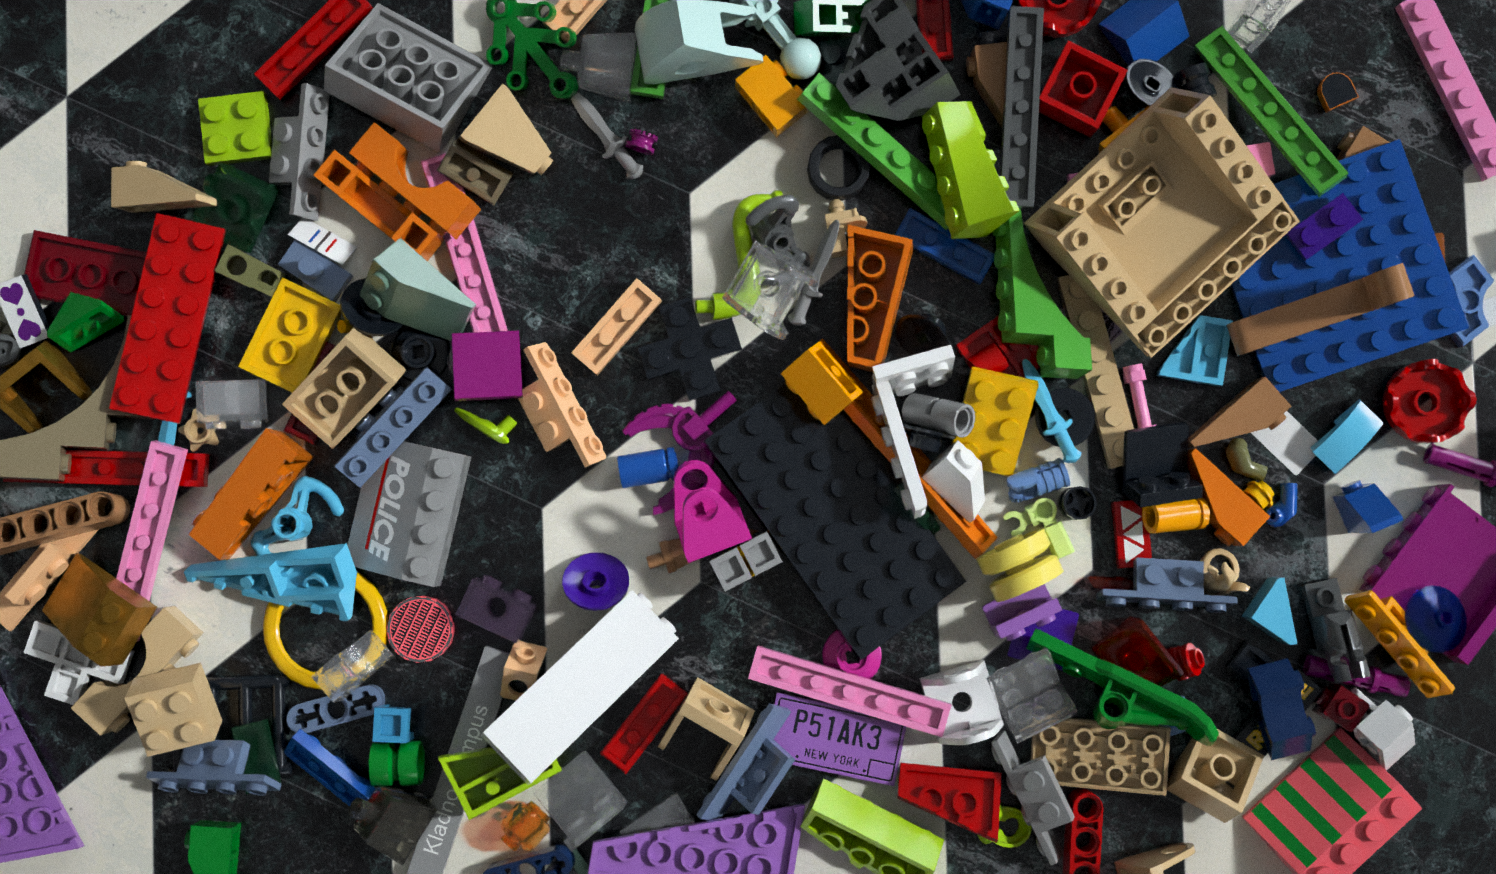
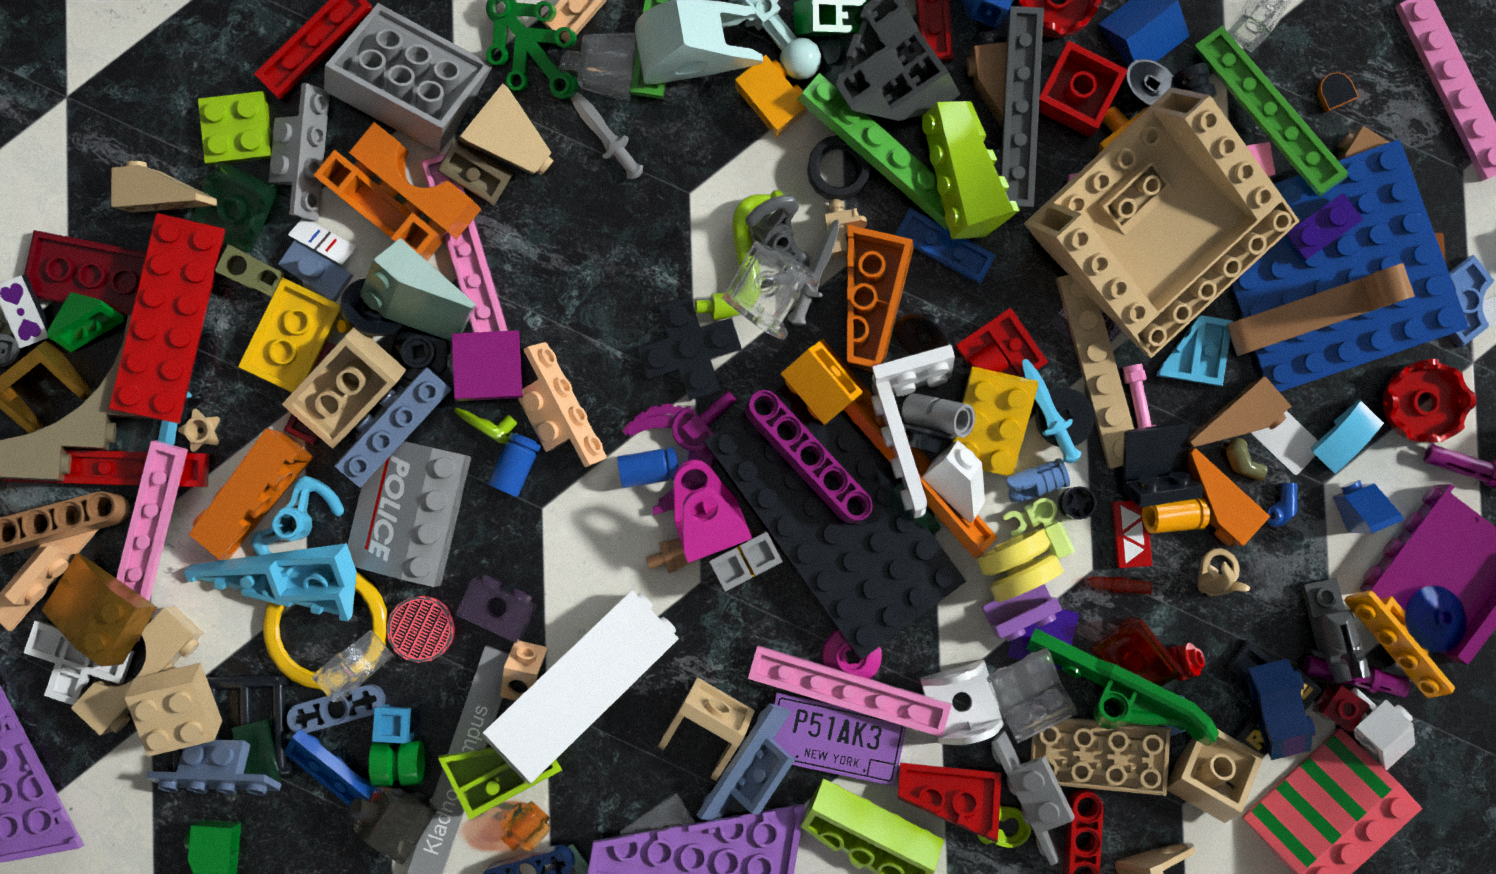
(232, 403): clear brick -> none
(514, 464): none -> blue piece
(580, 799): clear bracket -> none
(591, 571): dark purple dish -> none
(617, 326): light nougat plate -> none
(641, 142): magenta bush -> none
(643, 723): red tile -> none
(824, 463): none -> magenta beam
(1030, 313): bright green arch -> none
(1167, 583): sand blue bracket -> none
(1260, 493): yellow plate -> none
(1272, 611): medium azure slope -> none

